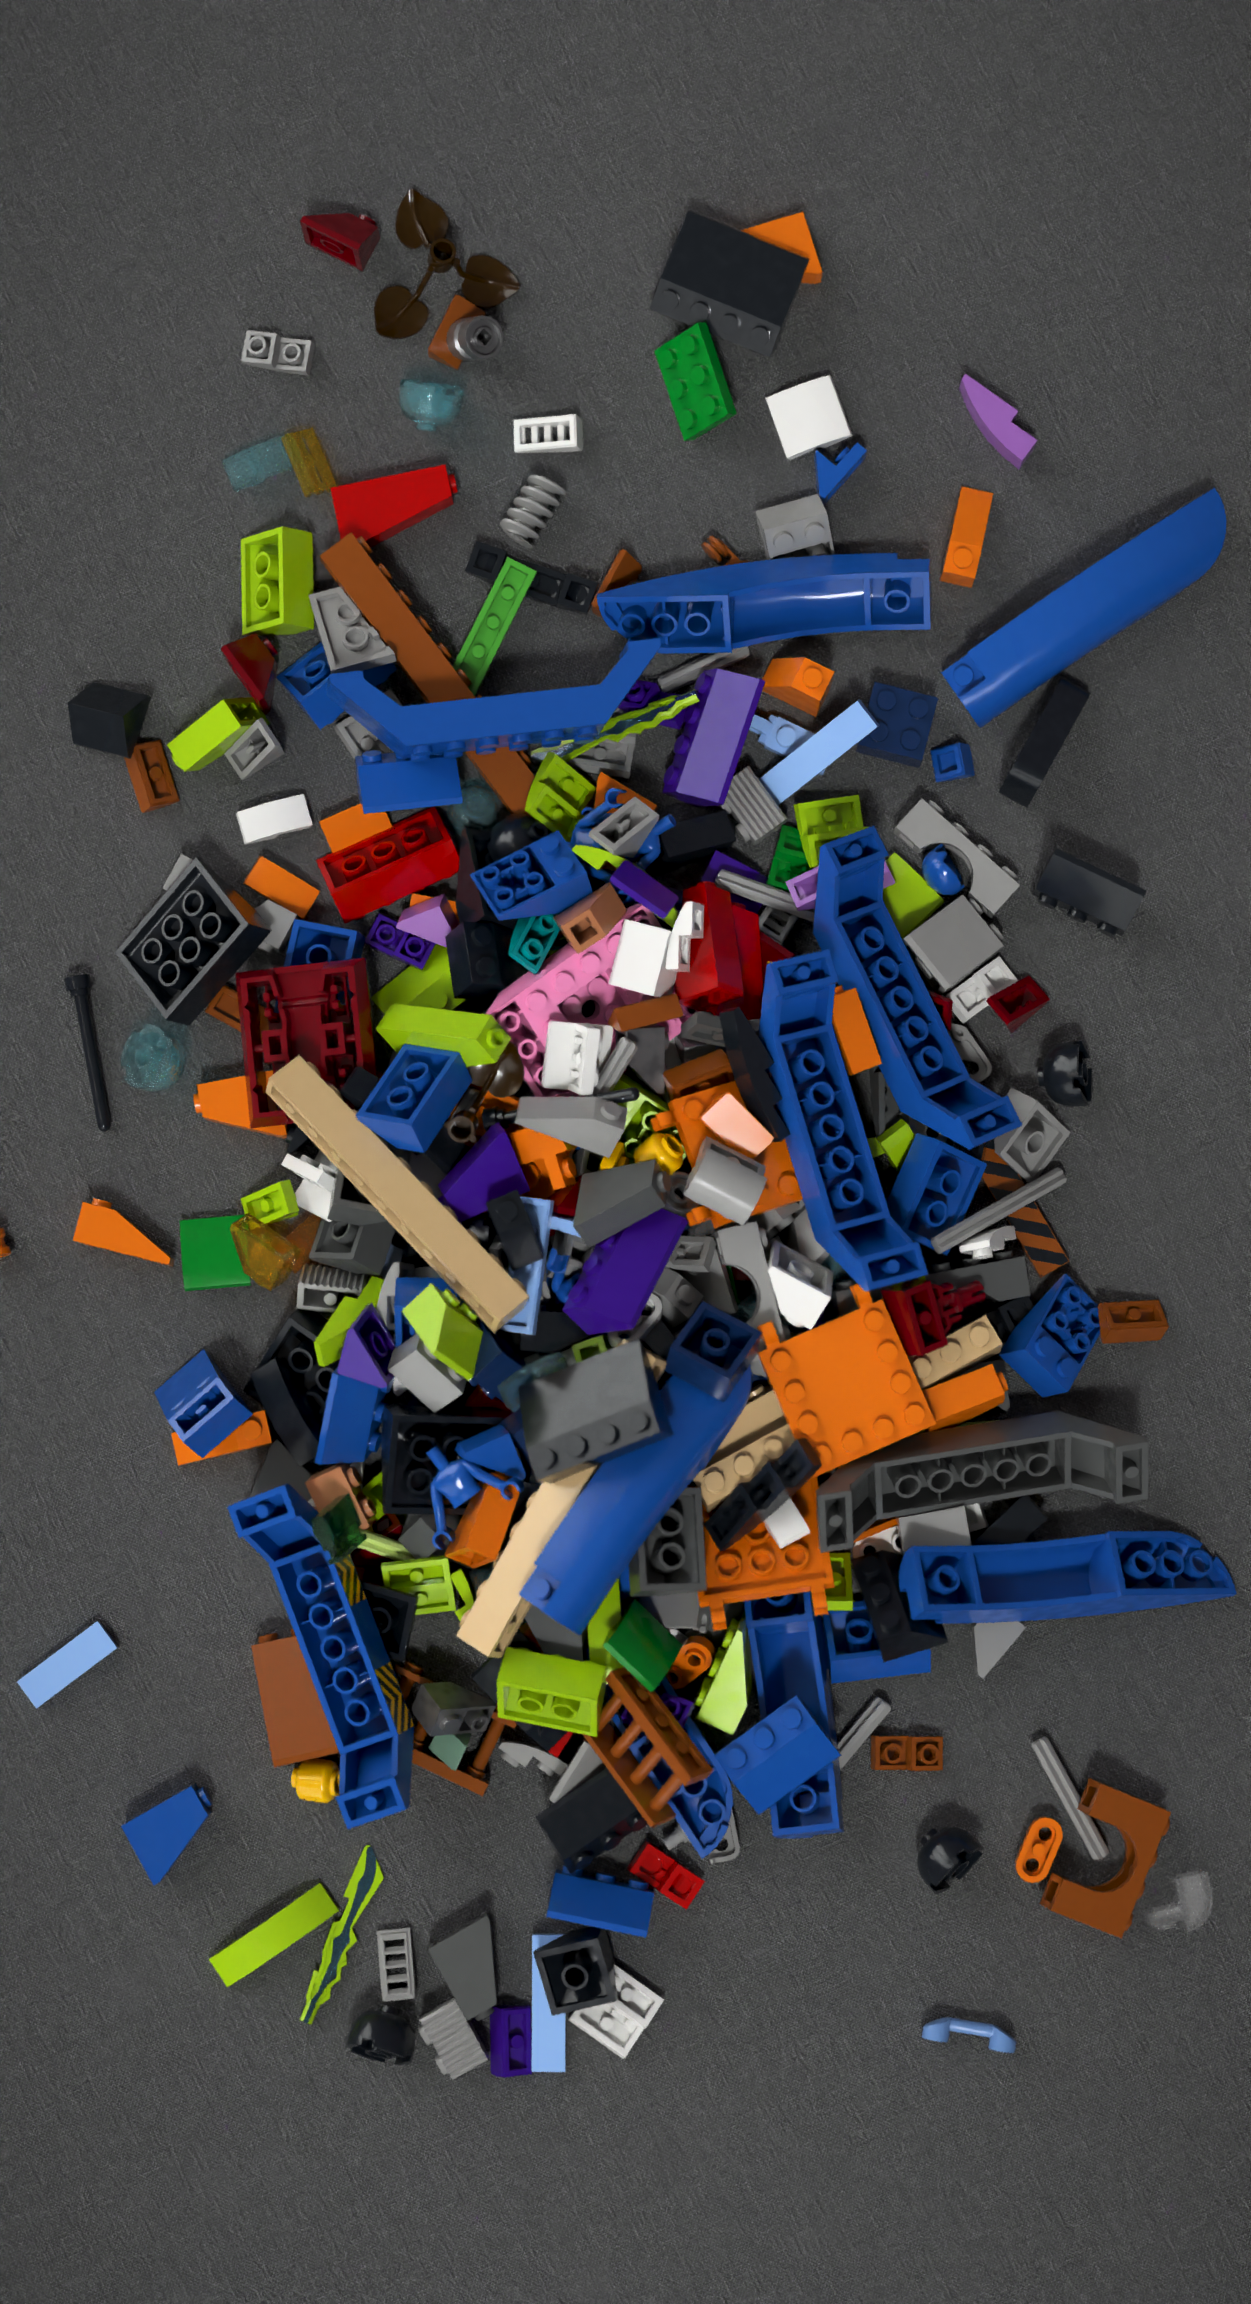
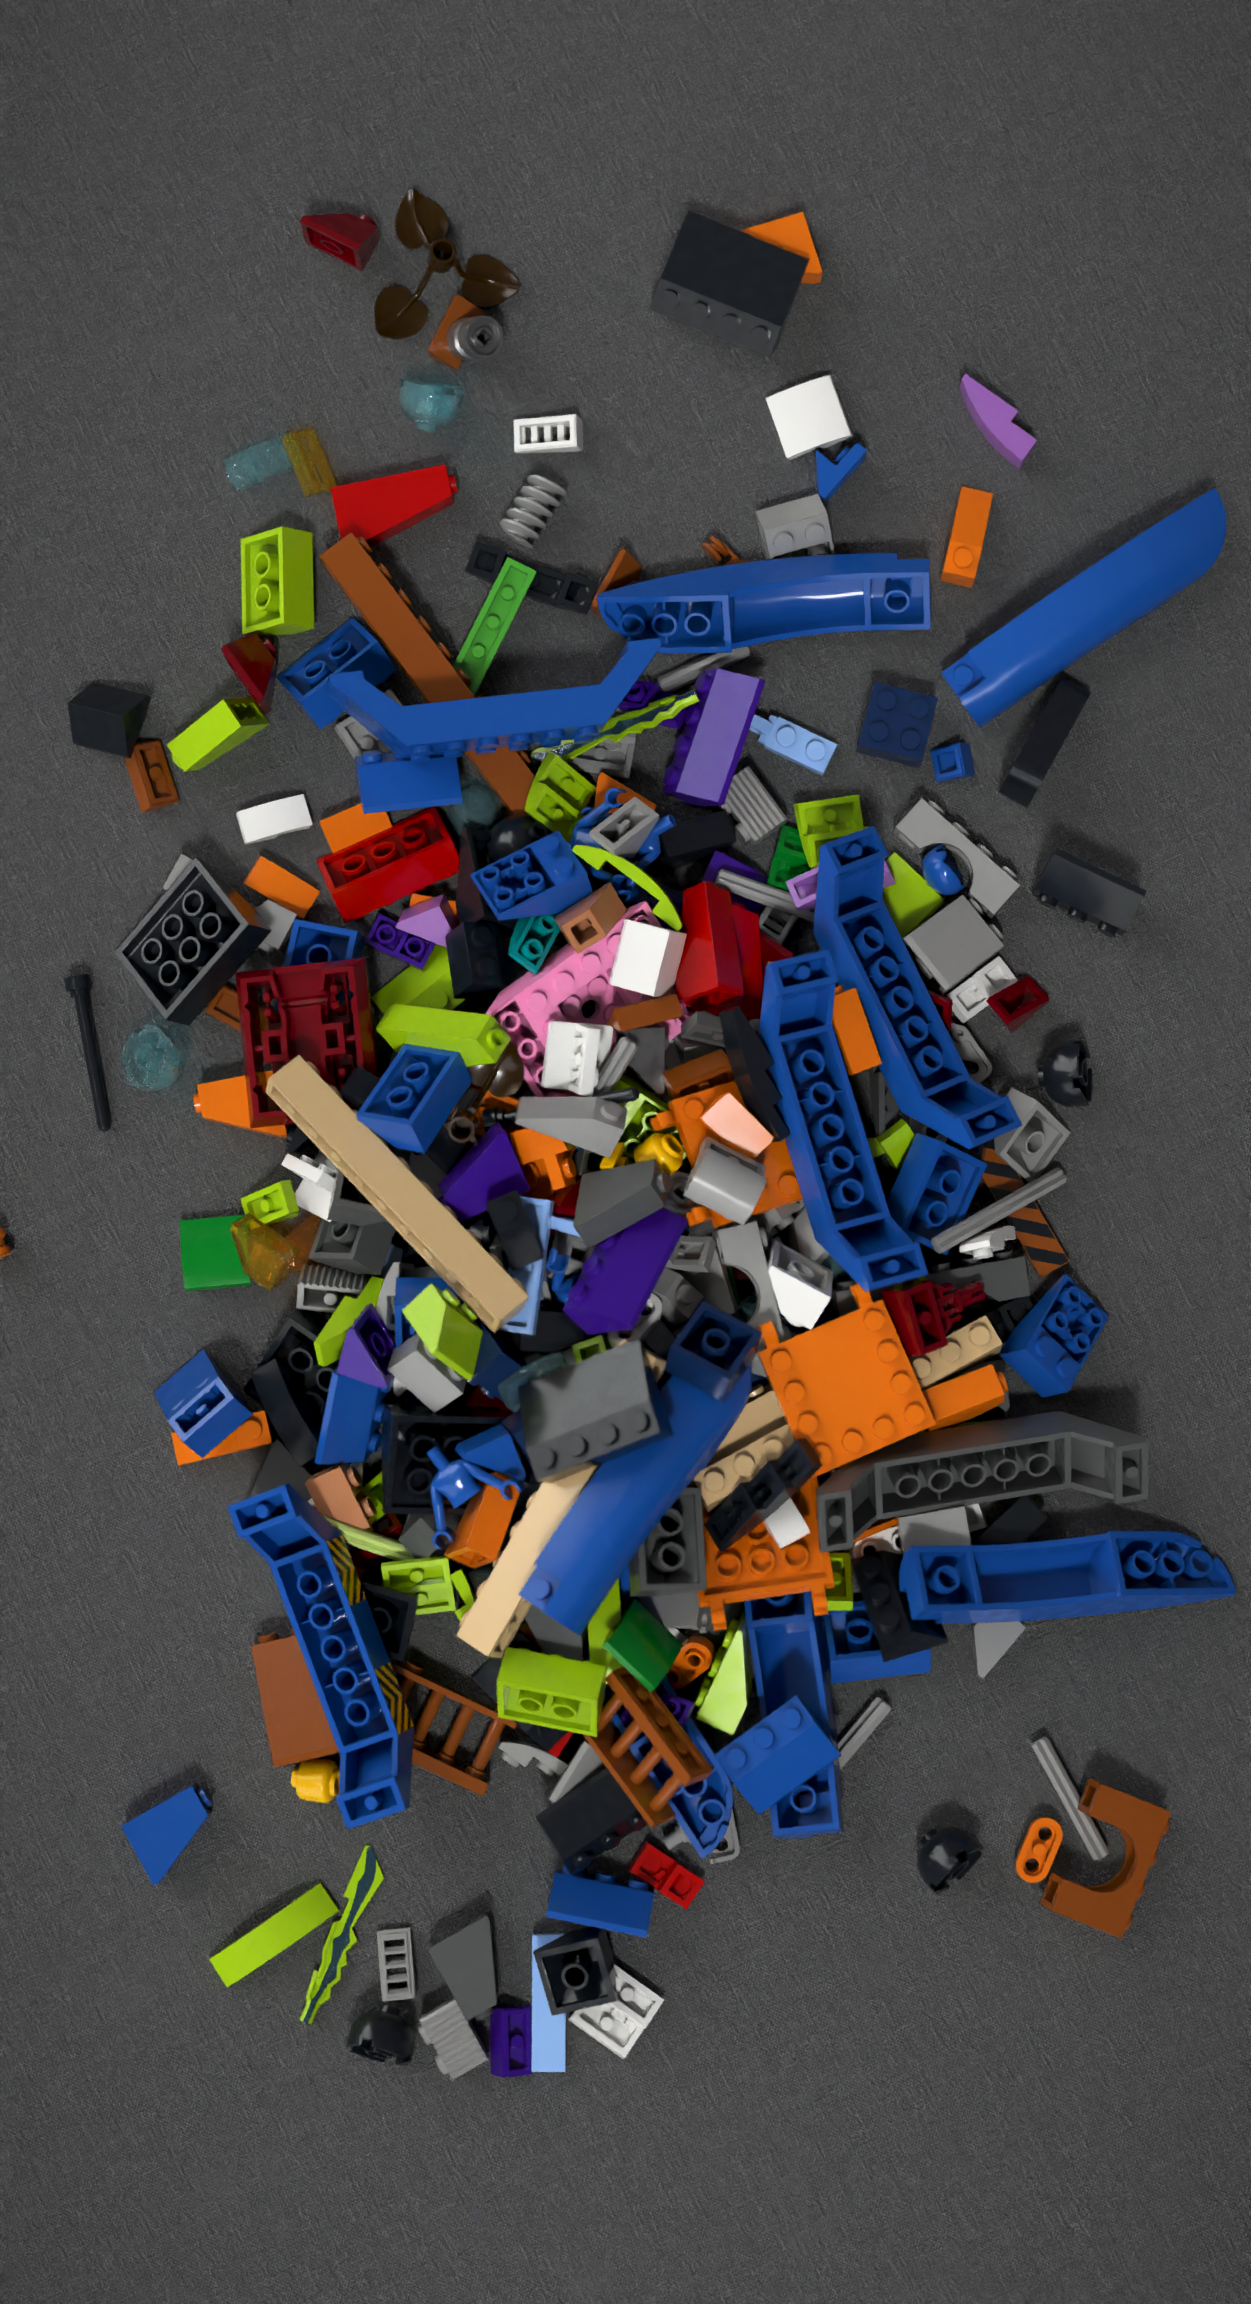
(67, 1664): light blue tile -> none
(111, 1231): orange slope -> none
(254, 750): light grey slope -> none
(277, 353): light grey slope -> none
(338, 1528): clear green plate -> none
(346, 635): light grey wing -> none
(450, 1748): sand green slope -> none
(451, 1709): flat silver slope -> none
(644, 889): dark purple slope -> none
(686, 927): white slope -> none
(695, 382): green plate -> none
(798, 683): orange slope -> none
(819, 752): light blue tile -> none
(907, 1752): dark orange slope -> none
(939, 2031): medium blue bar -> none
(1131, 1321): dark orange slope -> none
(1192, 1903): clear brick -> none

